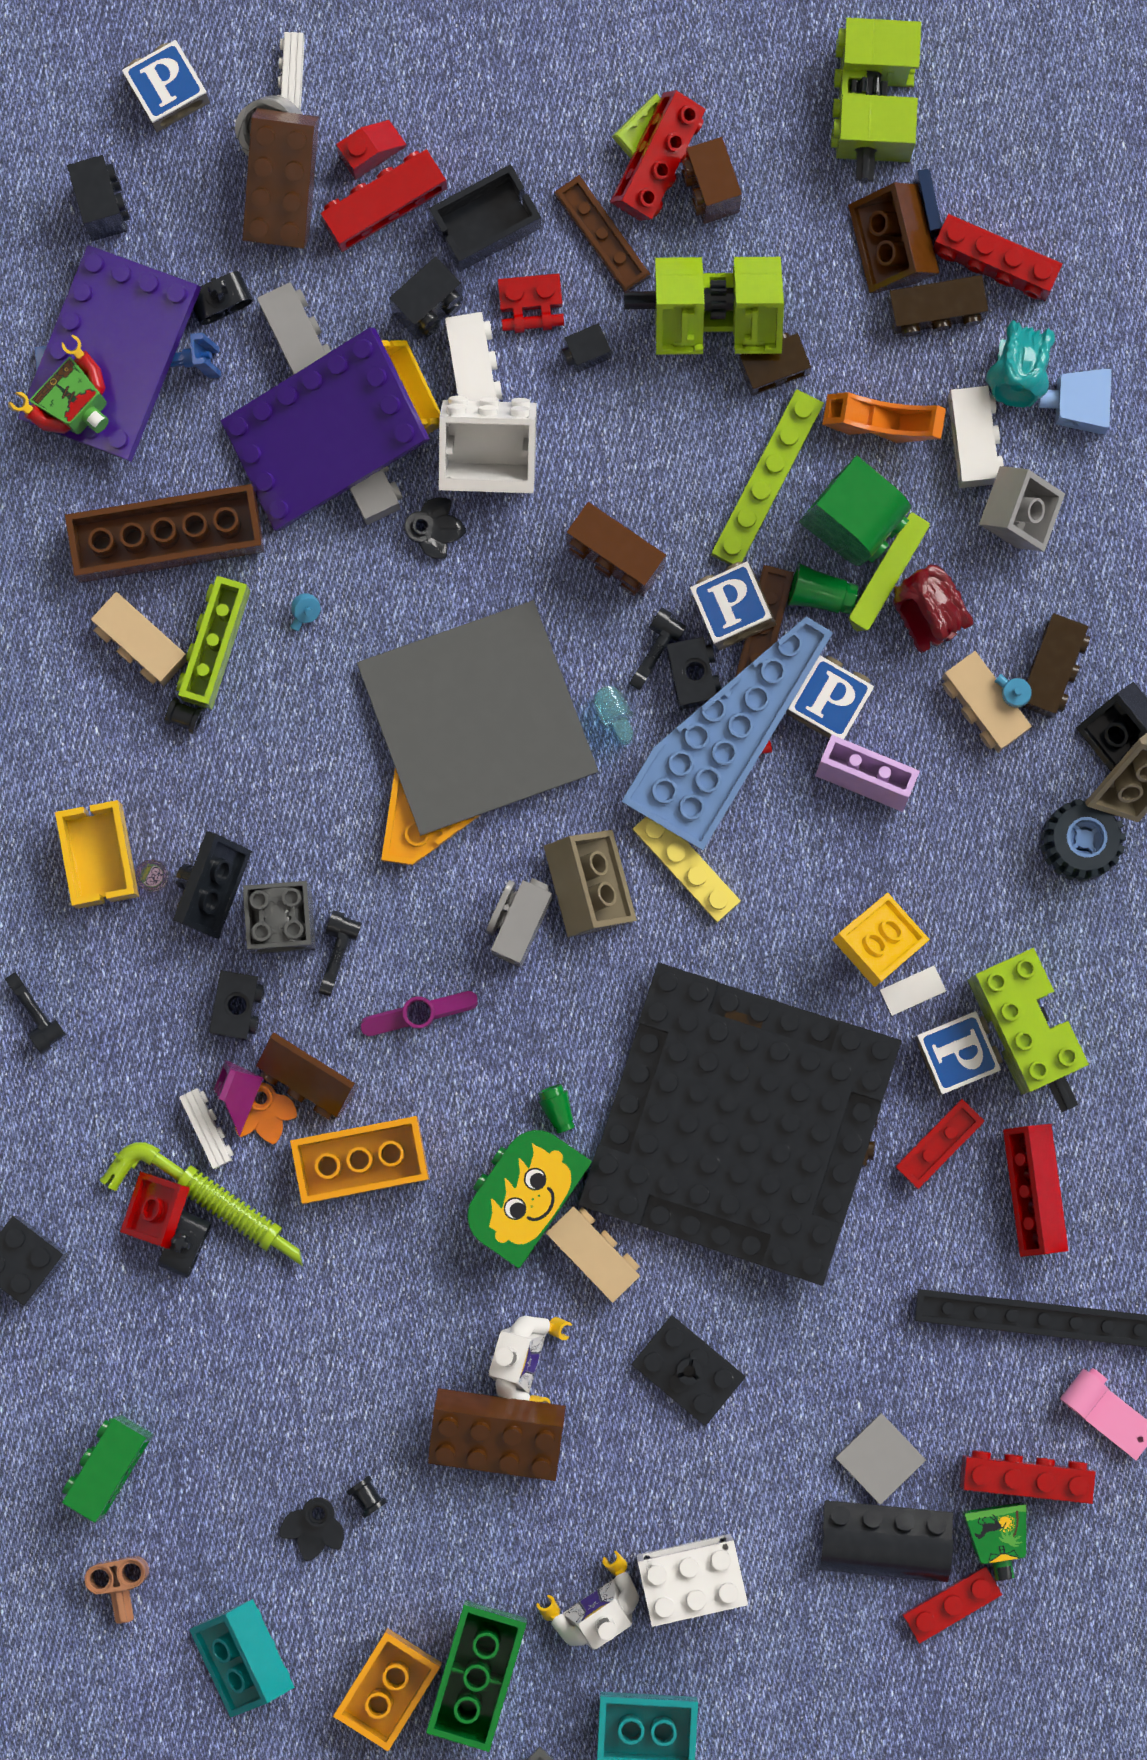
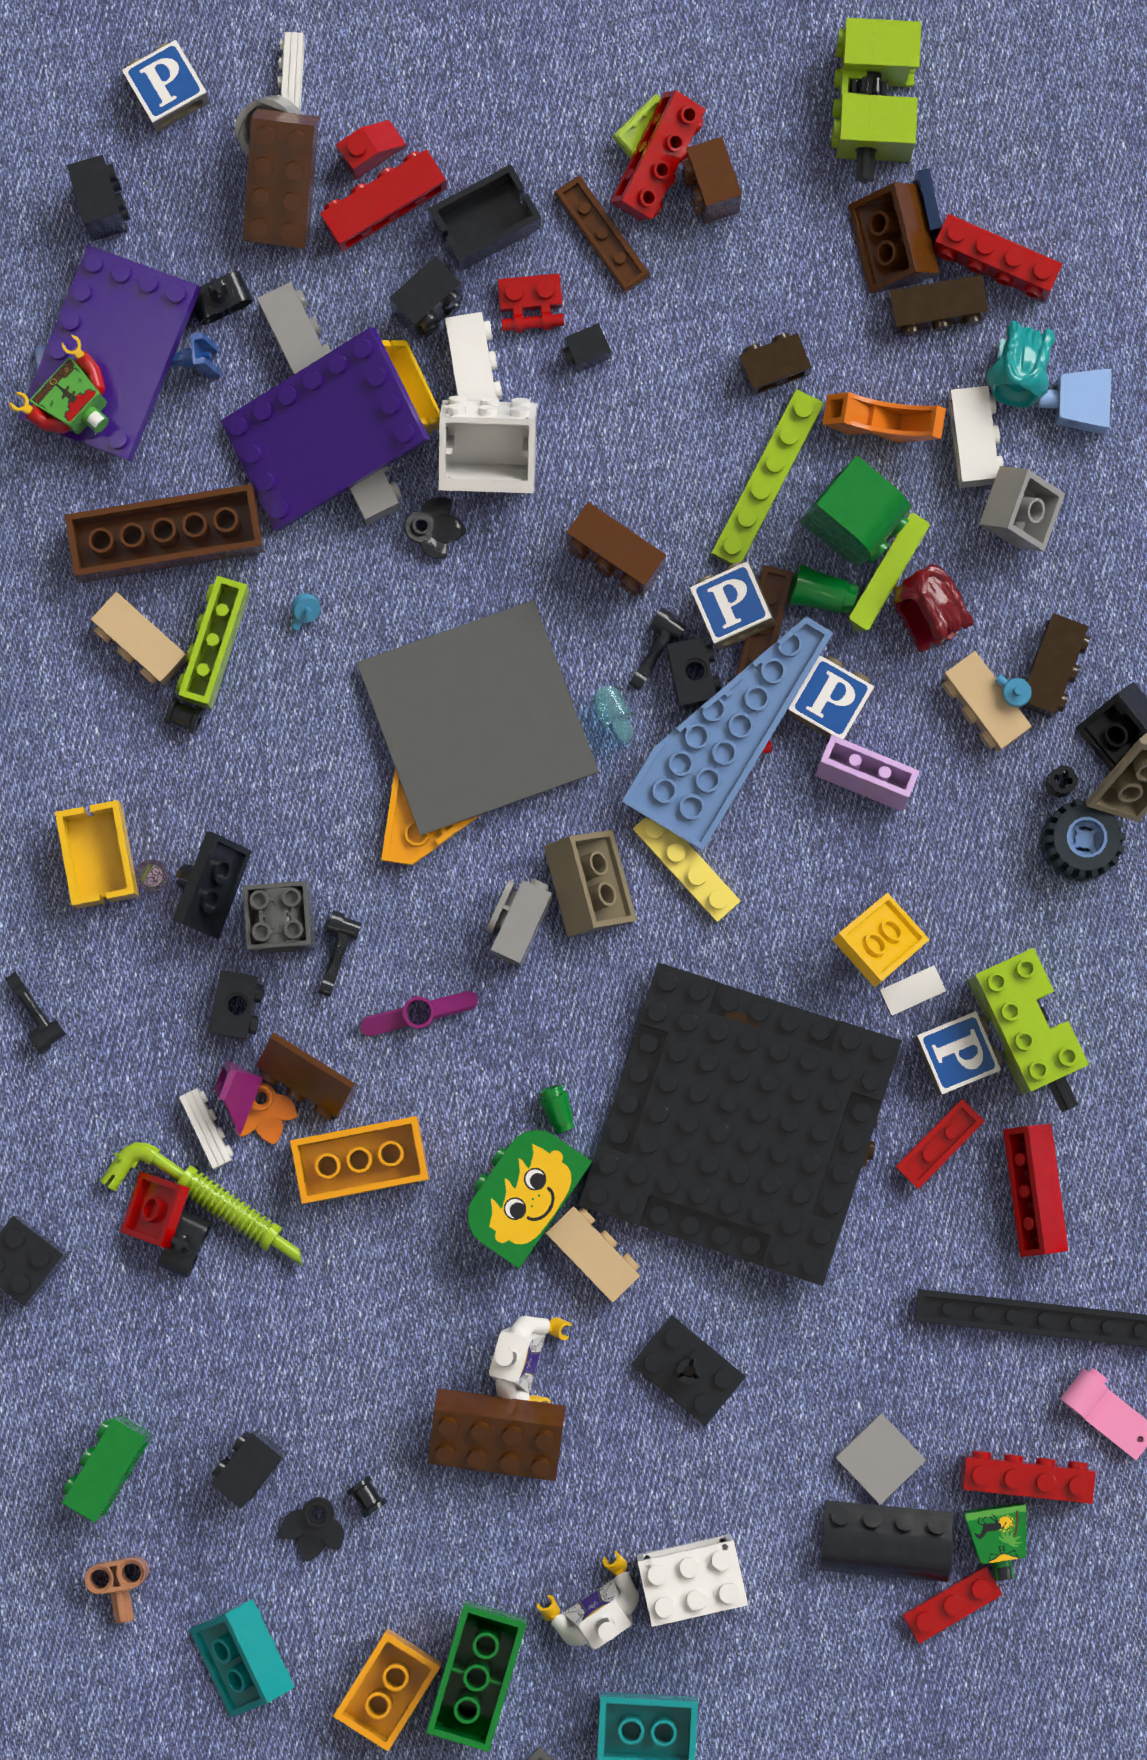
(248, 1468): none -> black brick
(699, 302): lime piece -> none
(1053, 786): none -> black bush

